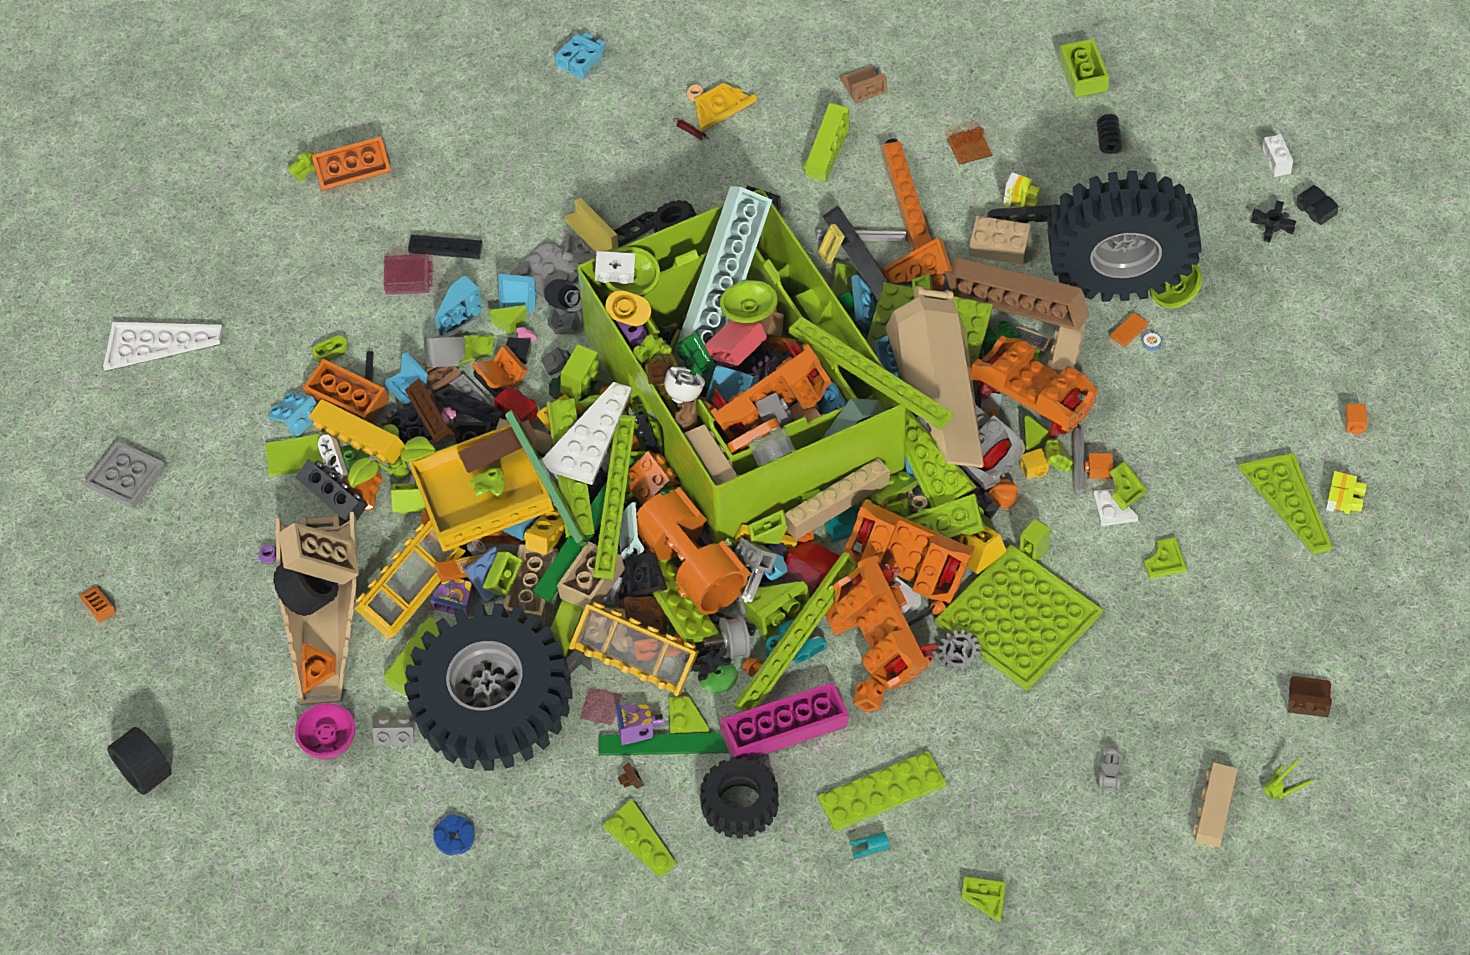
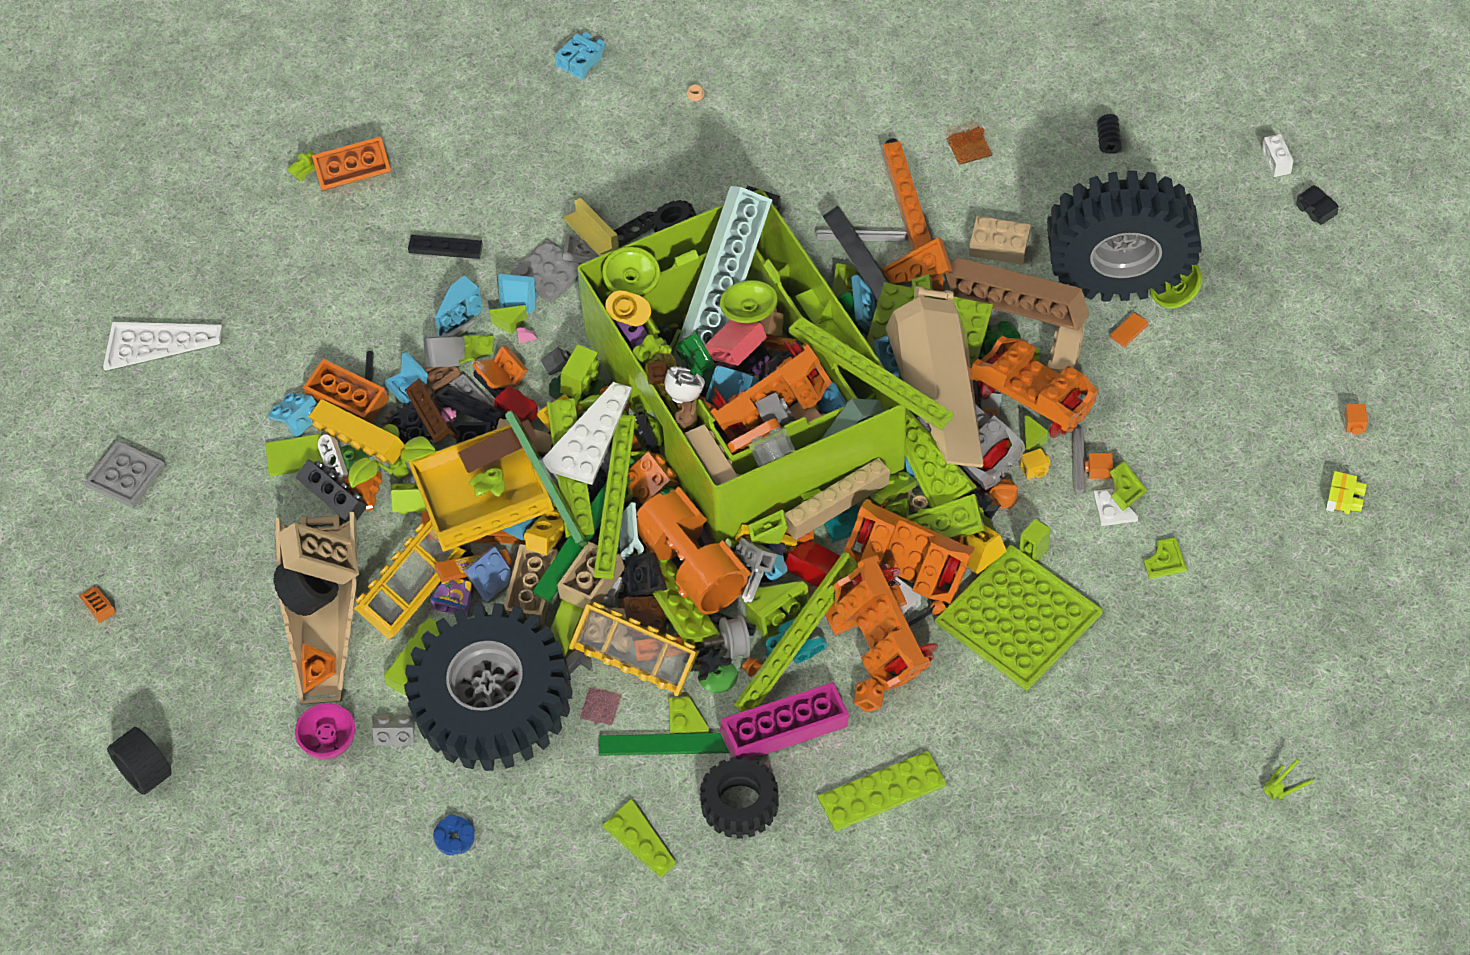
(265, 550): medium lavender plate -> none
(329, 348): lime plate -> none
(407, 274): clear pink brick -> none
(476, 547): tile -> none
(502, 573): lime brick -> none
(520, 347): black piece -> none
(562, 323): dark grey bracket -> none
(563, 295): black piece -> none
(615, 267): white brick -> none
(630, 777): reddish brown tile -> none
(636, 723): medium lavender torso -> none
(690, 129): dark red piece -> none
(720, 104): yellow wing -> none
(803, 572): clear pink piece -> none
(828, 142): lime wedge -> none
(831, 243): light yellow tile -> none
(864, 84): medium nougat bracket -> none
(875, 843): teal hinge -> none
(967, 646): light grey gear -> none
(985, 896): lime wing -> none
(1020, 191): neon yellow hips -> none
(1022, 214): black beam -> none
(1035, 339): tile -> none
(1058, 455): lime rock -> none
(1084, 68): lime brick -> none
(1110, 772): light grey connector -> none
(1151, 341): tile -> none
(1216, 805): tan brick -> none
(1273, 221): black pin -> none
(1286, 491): lime wing -> none
(1309, 696): reddish brown bracket -> none

